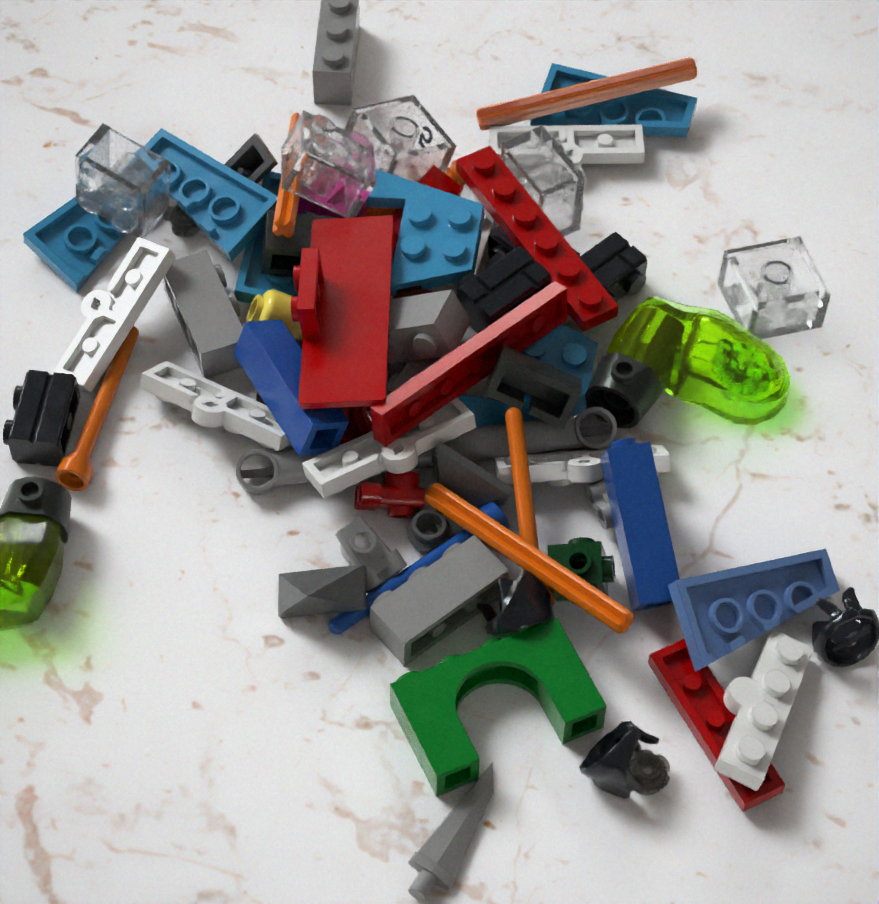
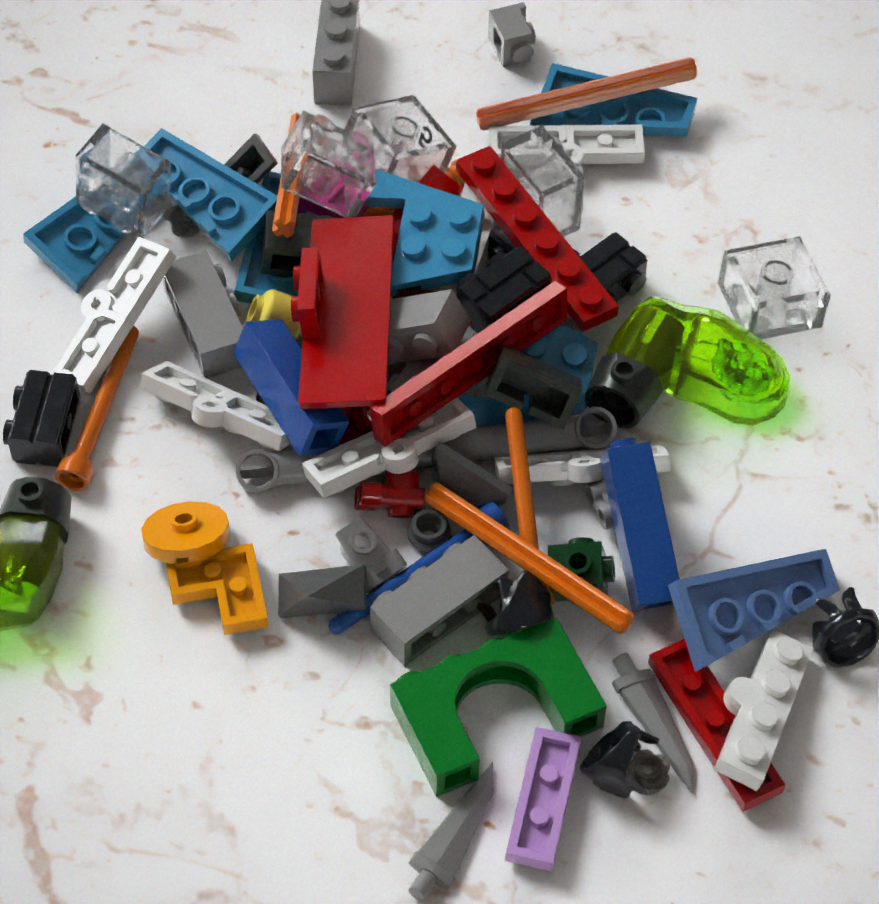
(185, 531): none -> light orange plate
(231, 578): none -> light orange plate
(511, 34): none -> light grey brick
(543, 799): none -> lavender plate
(648, 705): none -> light grey bar

